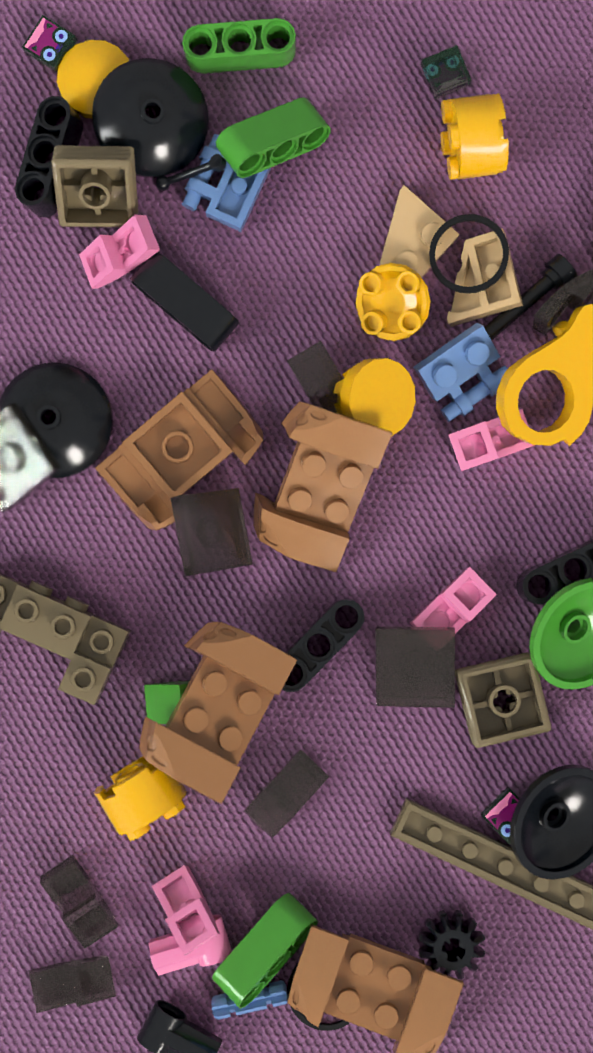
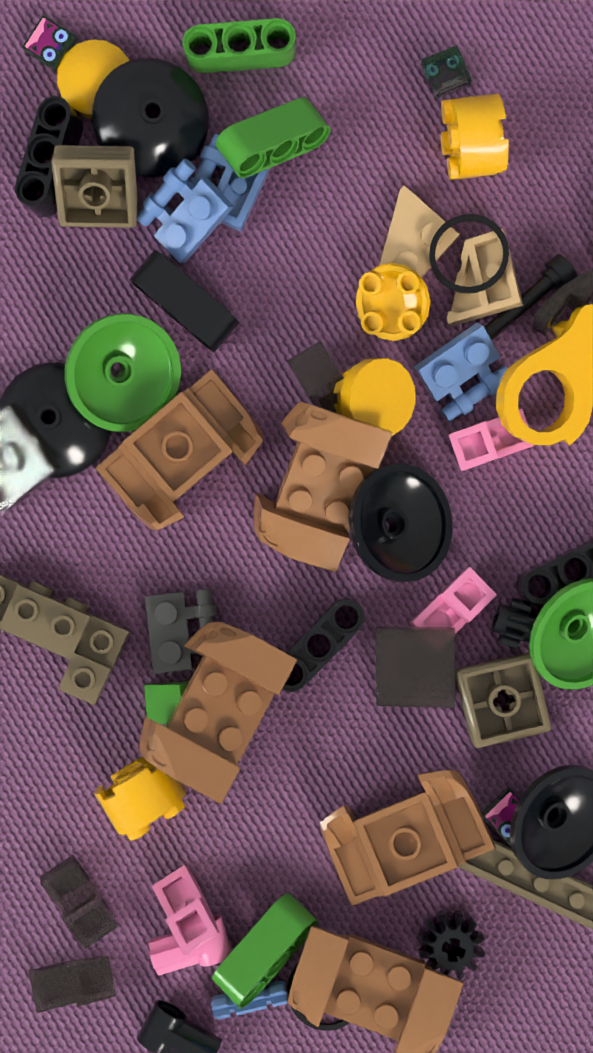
(119, 253): bright pink slope -> none
(146, 378): none -> bright green dish
(170, 628): none -> dark grey plate
(193, 219): none -> medium blue plate
(211, 531): clear smoke tile -> none
(216, 163): black hinge -> none
(286, 793): clear smoke slope -> none
(407, 839): none -> medium nougat piece
(416, 519): none -> black dish
(514, 622): none -> black gear

